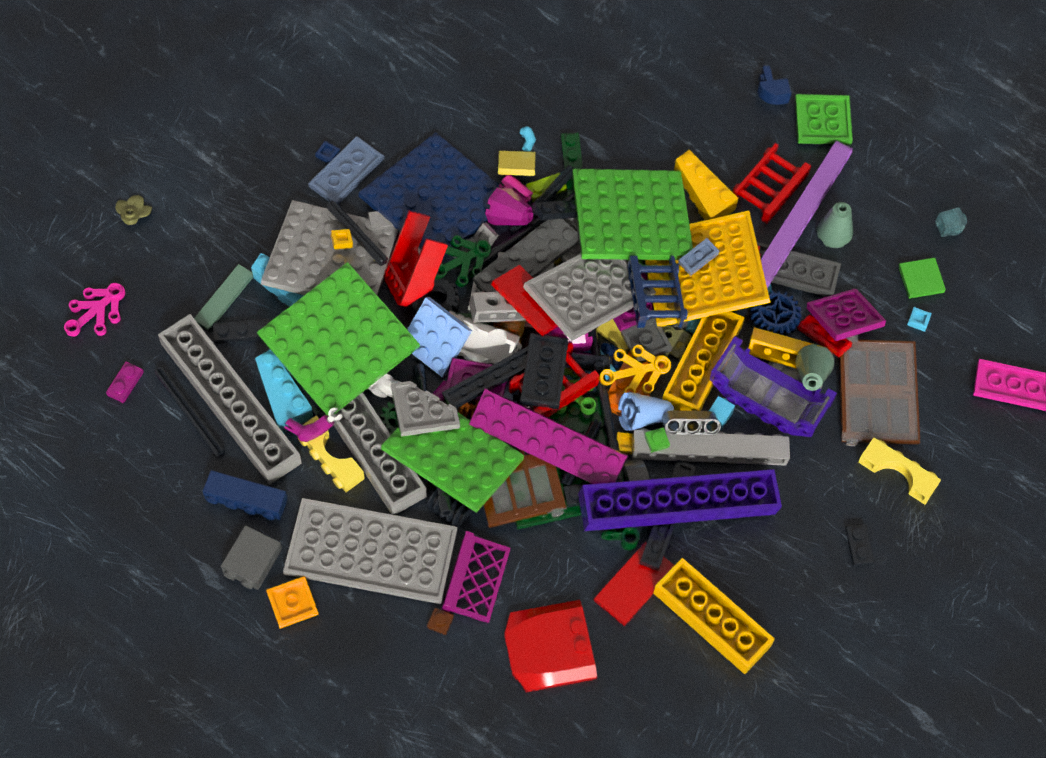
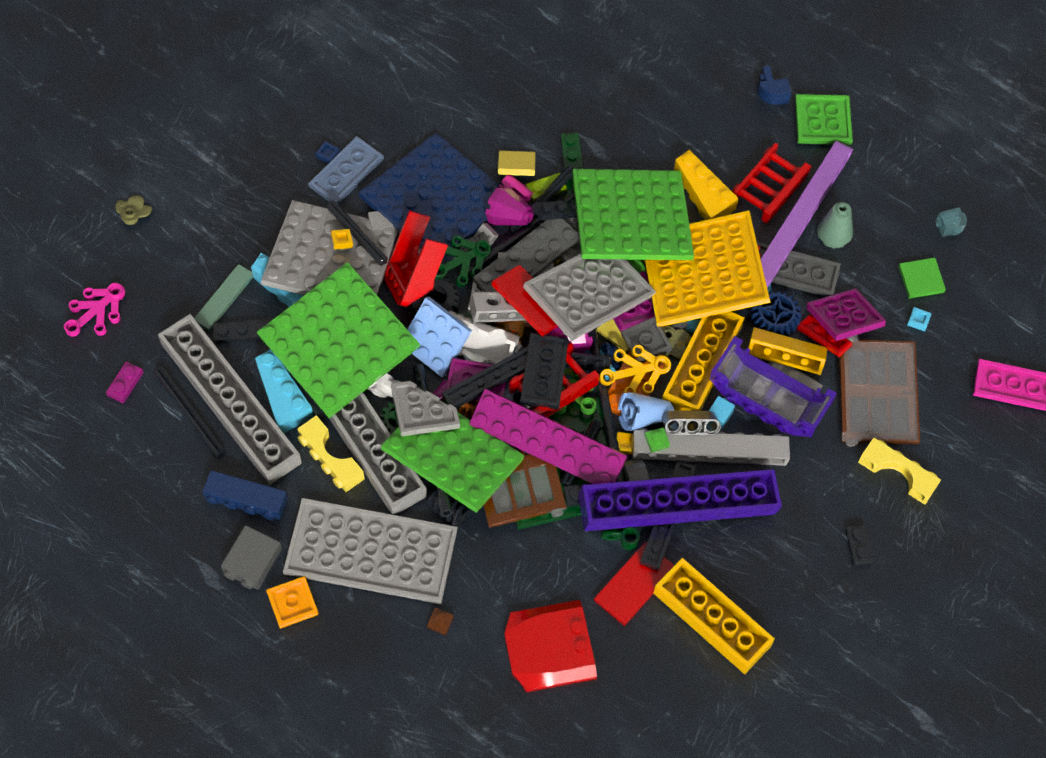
(314, 430): magenta arm -> none
(460, 570): magenta fence -> none
(530, 138): medium azure arm -> none
(640, 298): dark blue fence -> none
(698, 257): sand blue plate -> none
(814, 365): sand green cone -> none

